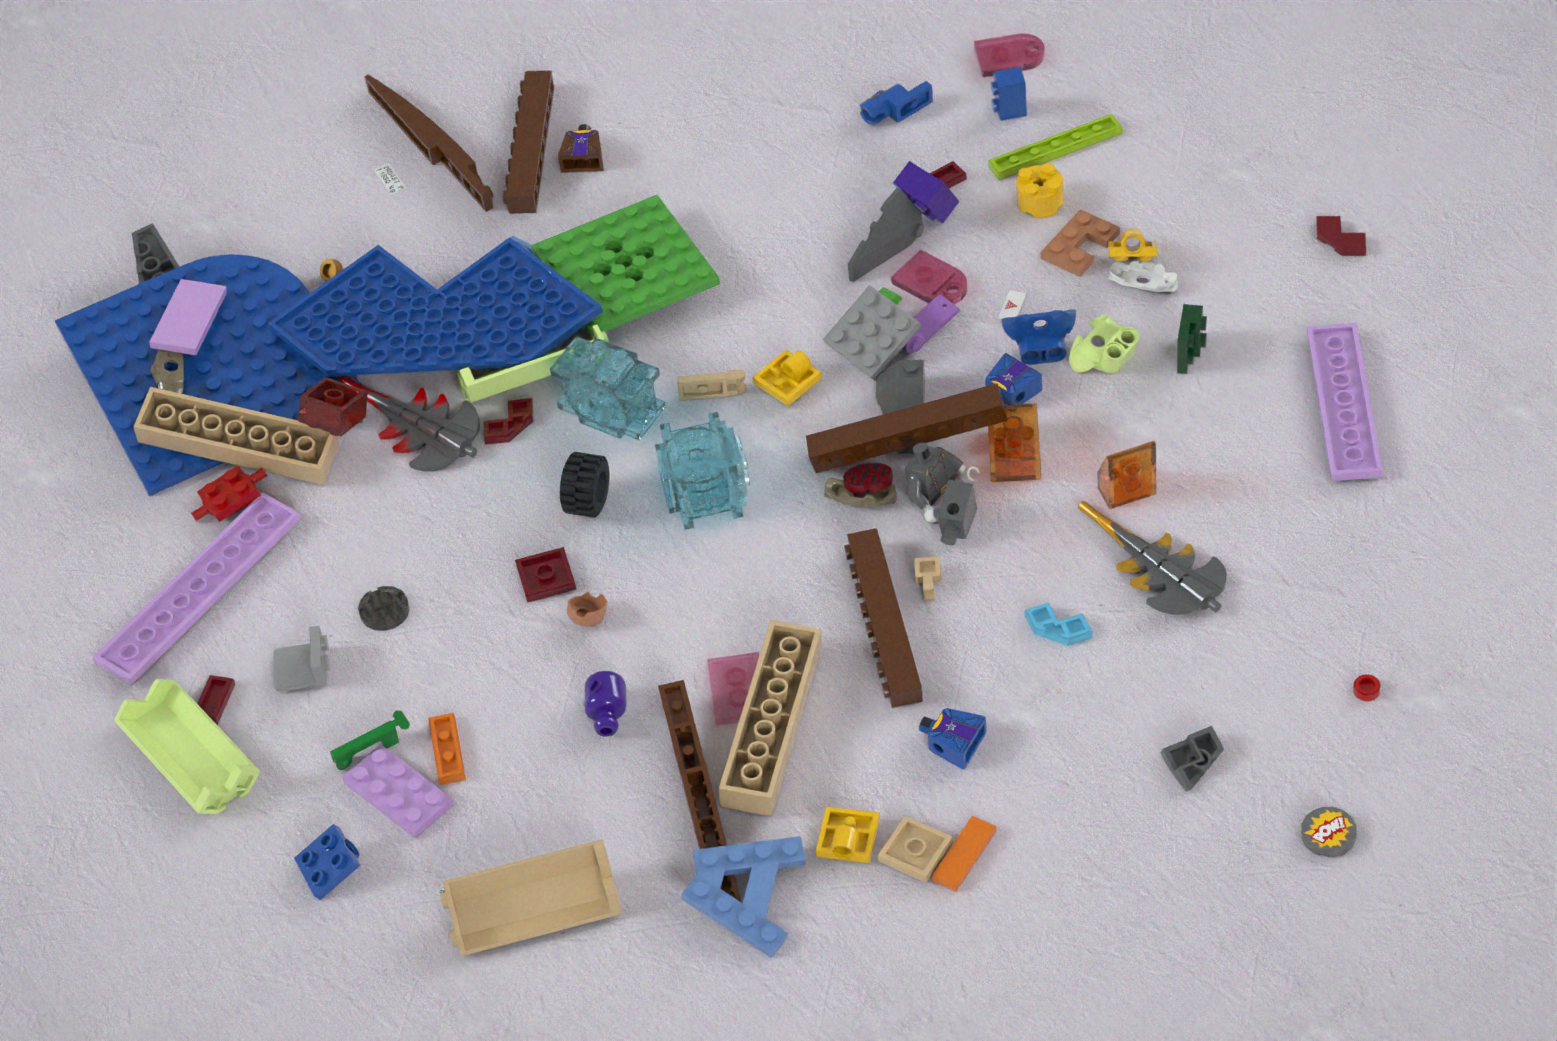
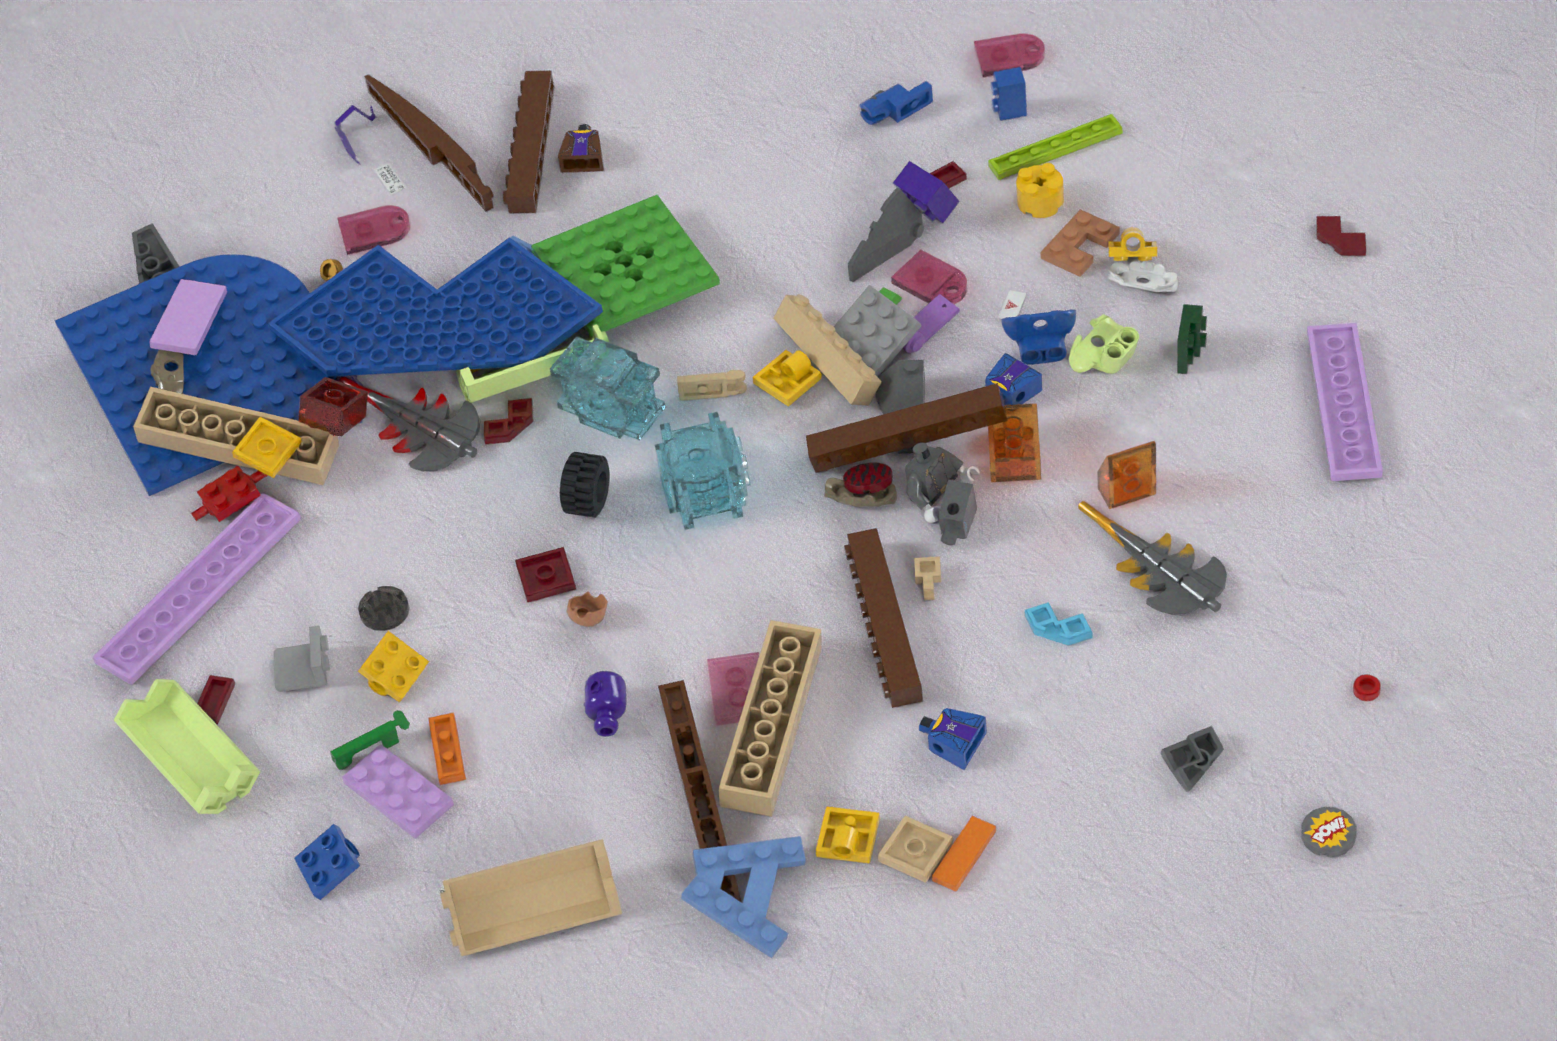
(266, 447): none -> yellow tile
(342, 135): none -> dark purple piece
(373, 228): none -> clear pink tile
(392, 667): none -> yellow plate
(827, 350): none -> tan brick

